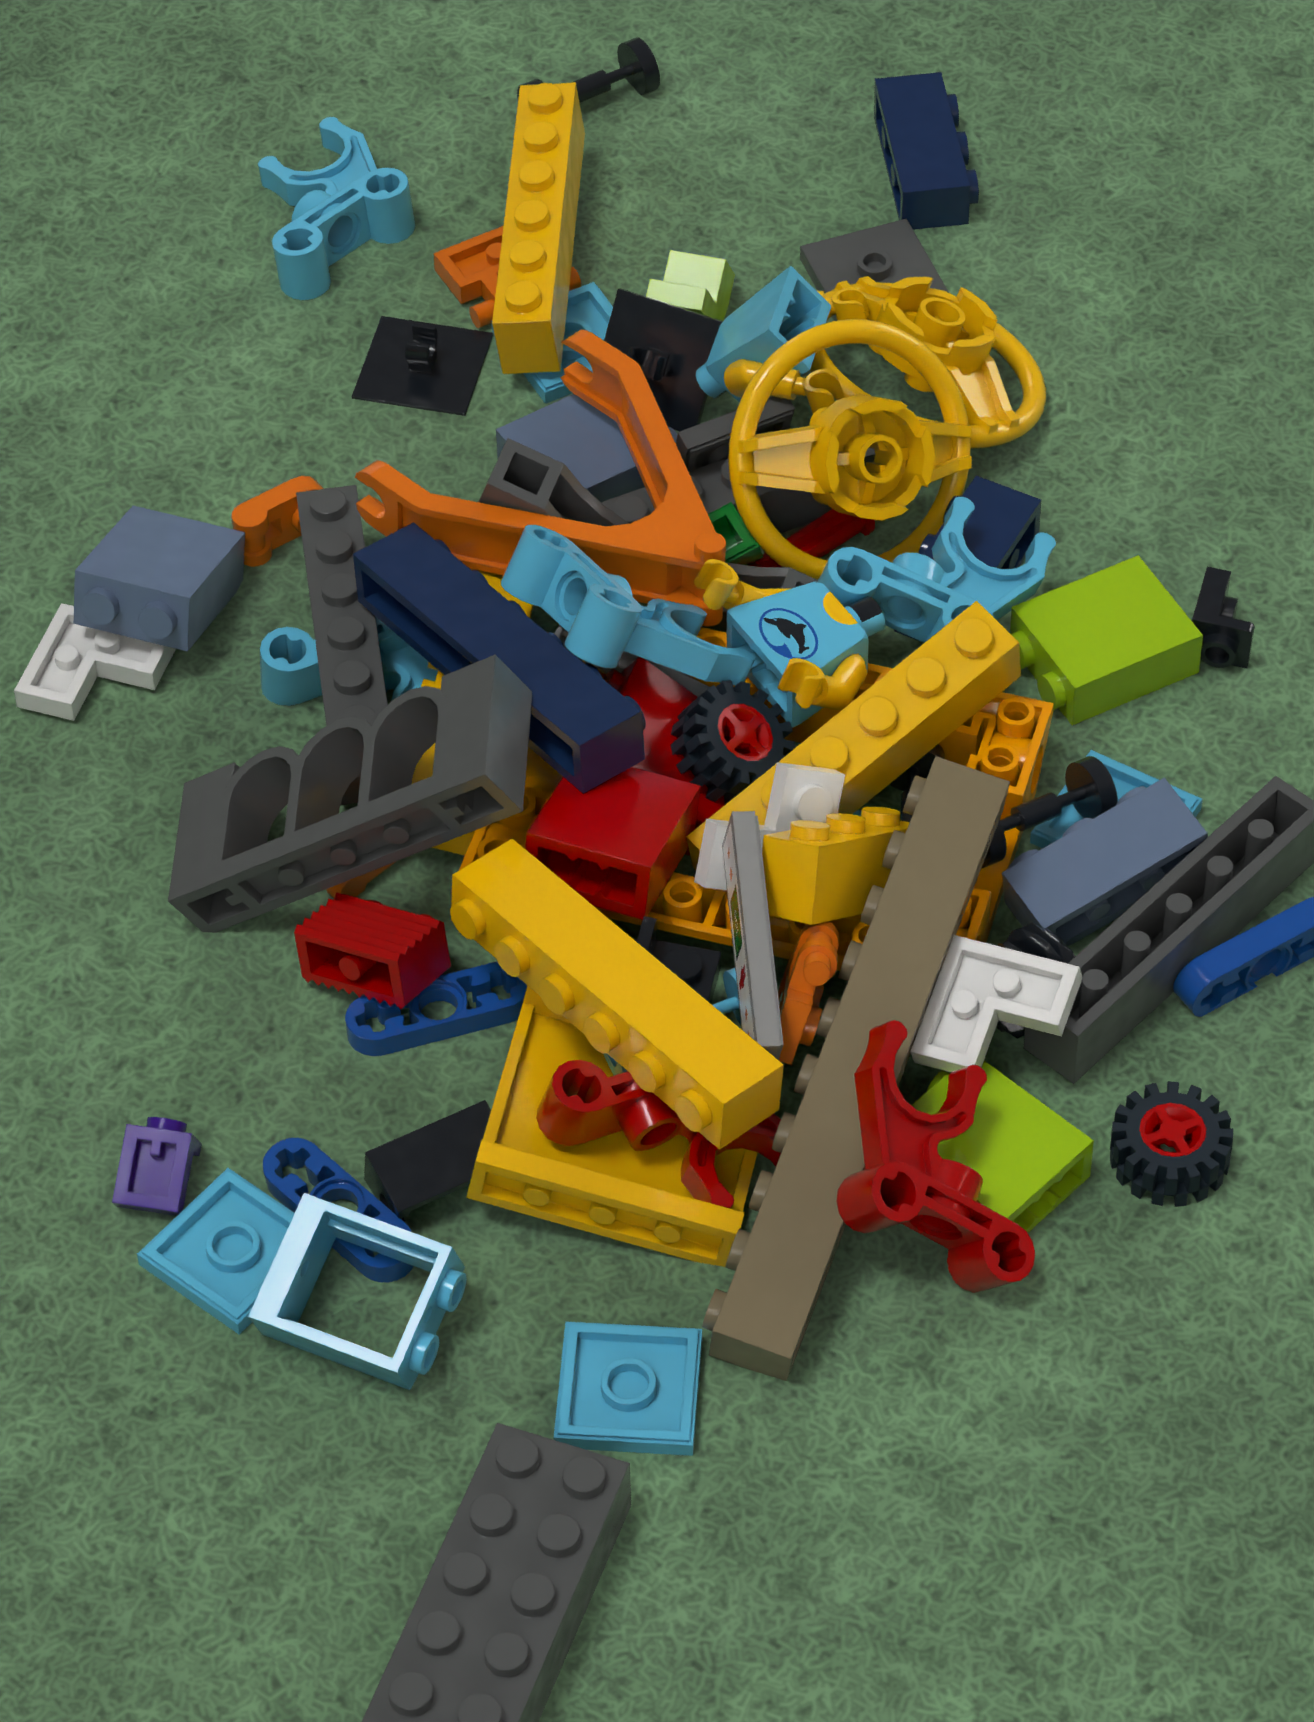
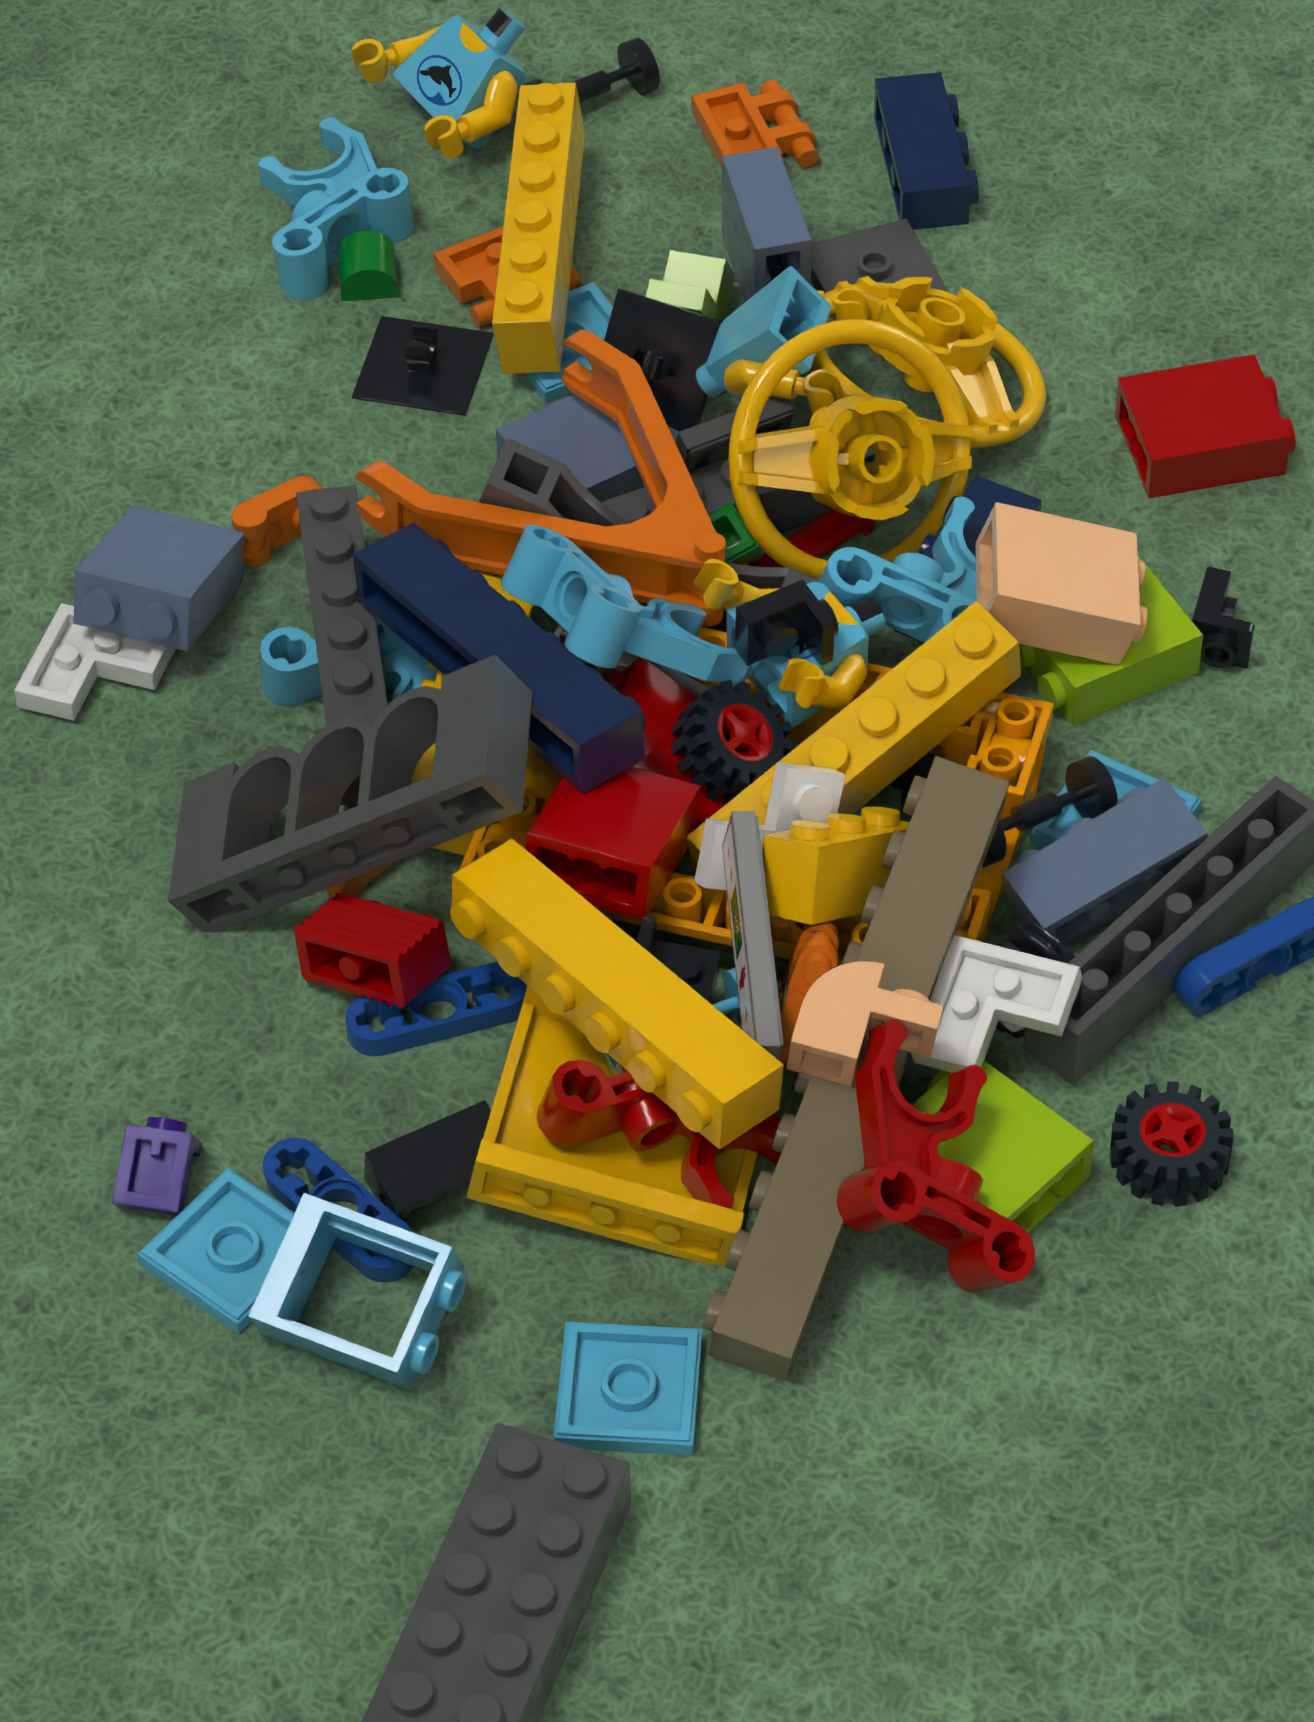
(367, 266): none -> green brick
(455, 75): none -> torso
(737, 122): none -> orange plate
(762, 220): none -> sand blue brick
(785, 620): none -> black bracket
(841, 1013): none -> light nougat brick
(1061, 582): none -> light nougat brick
(1203, 426): none -> red brick

